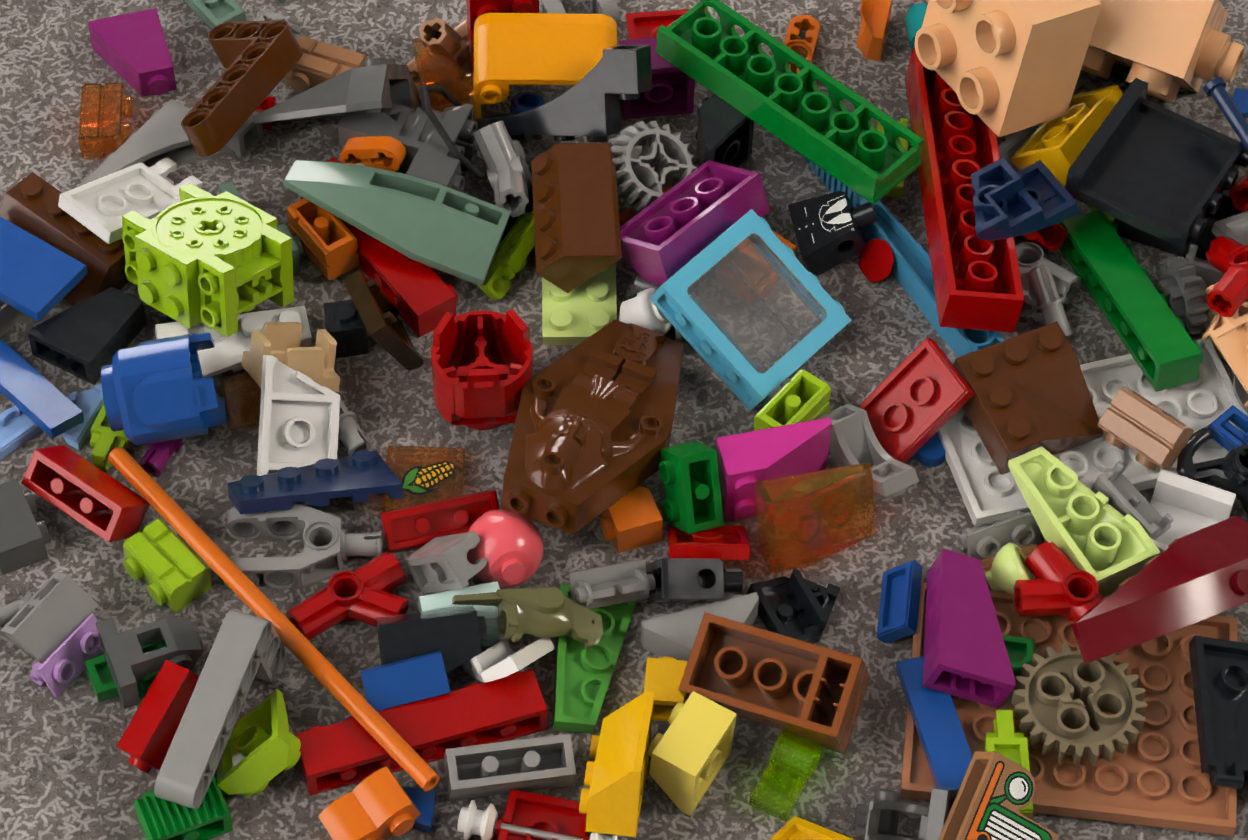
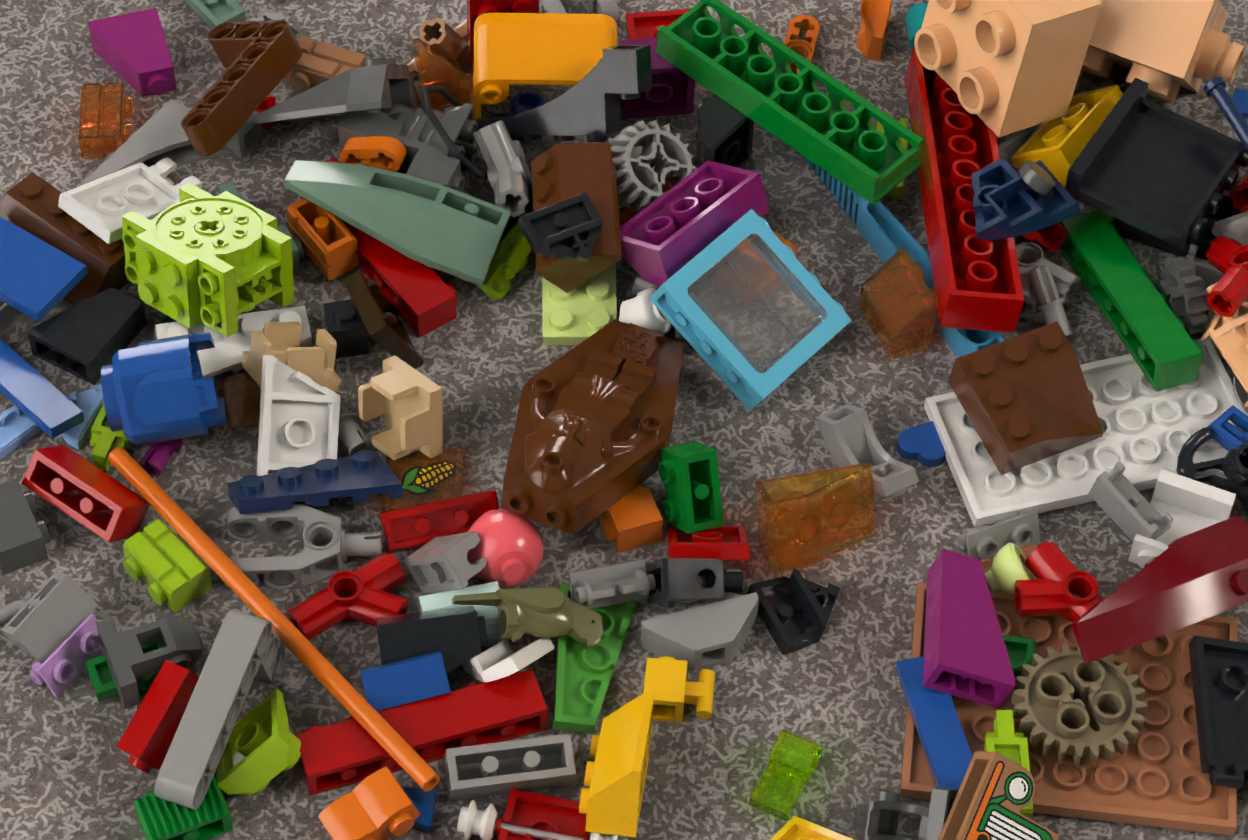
(409, 408): none -> tan panel
(480, 367): red piece -> none
(563, 229): none -> black slope
(692, 750): light yellow slope -> none
(766, 456): dark pink slope -> none
(777, 680): dark orange hinge -> none
(795, 403): lime brick -> none
(830, 229): black torso -> none
(876, 260): red sticker -> none
(899, 306): none -> clear orange slope
(899, 602): blue tile -> none
(916, 401): red tile -> none
(1036, 177): none -> dark grey tile
(1081, 522): yellowish green wedge -> none
(1144, 428): medium nougat brick -> none

